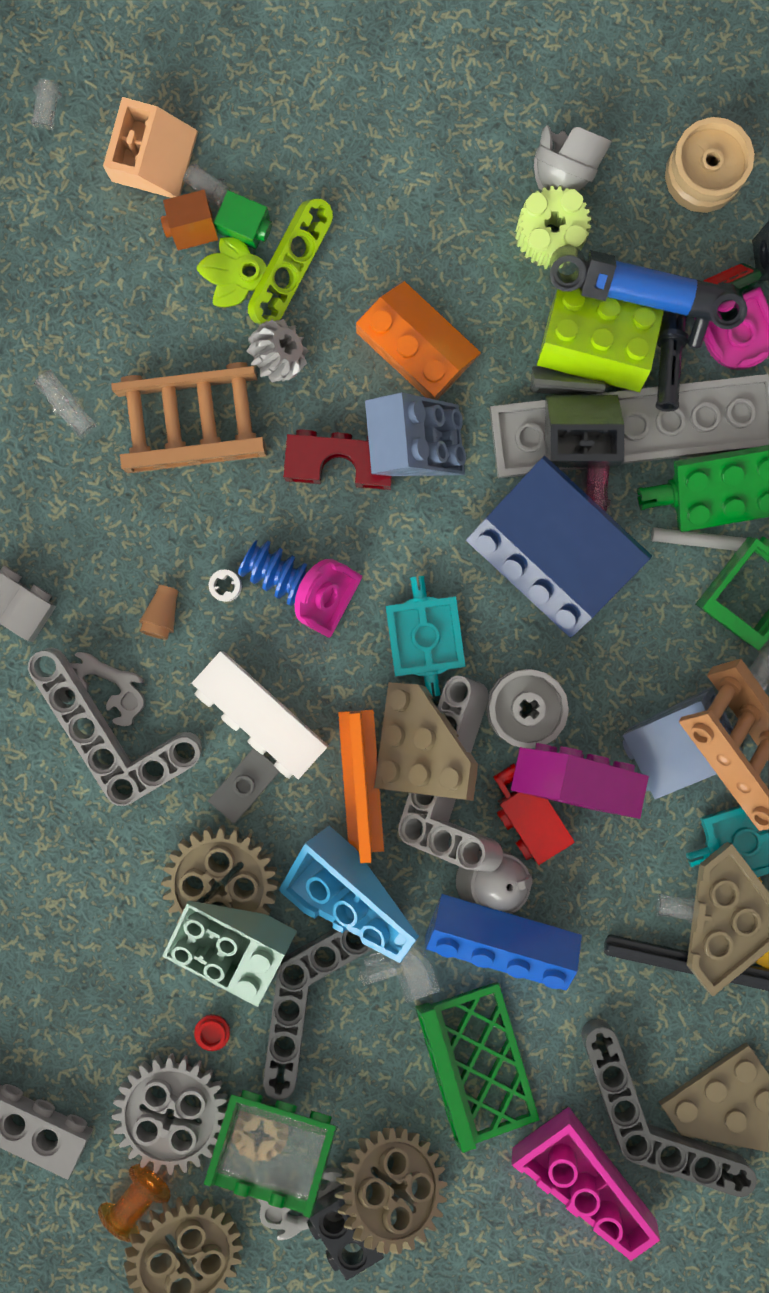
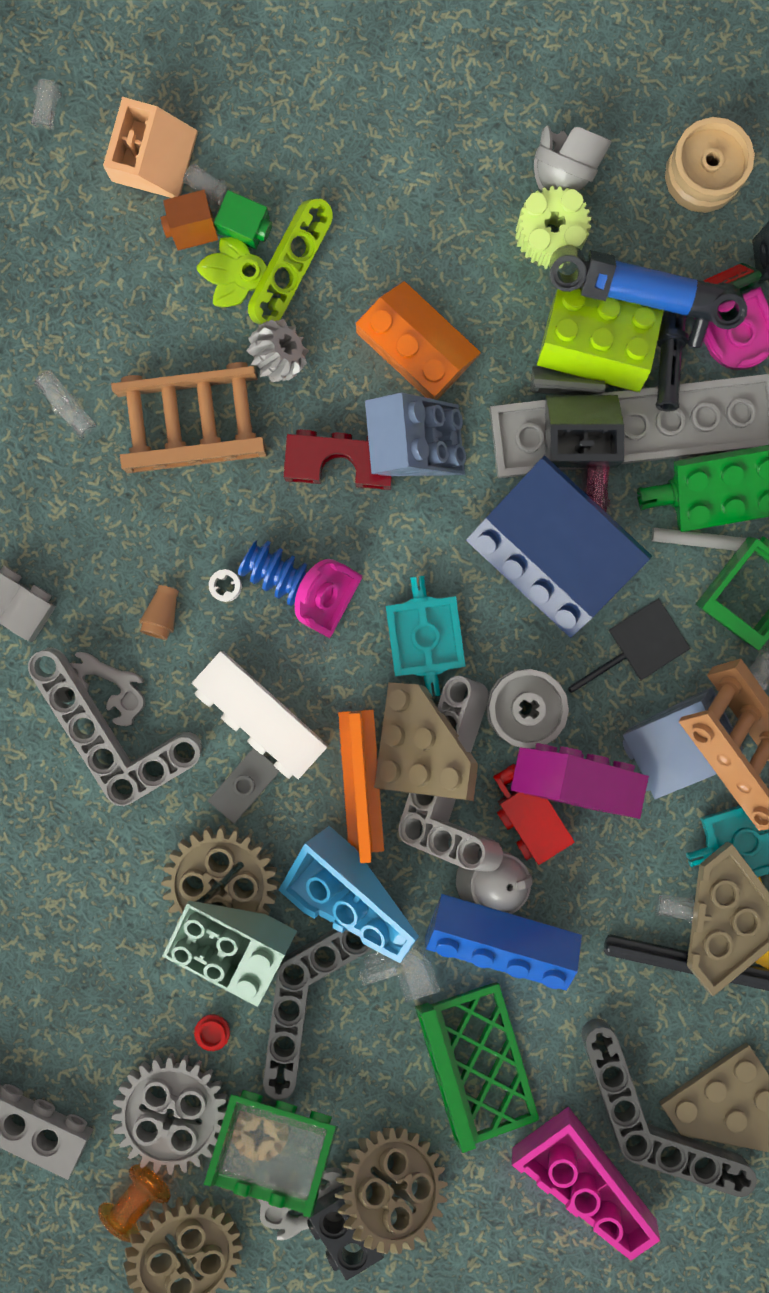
(646, 640): none -> black piece

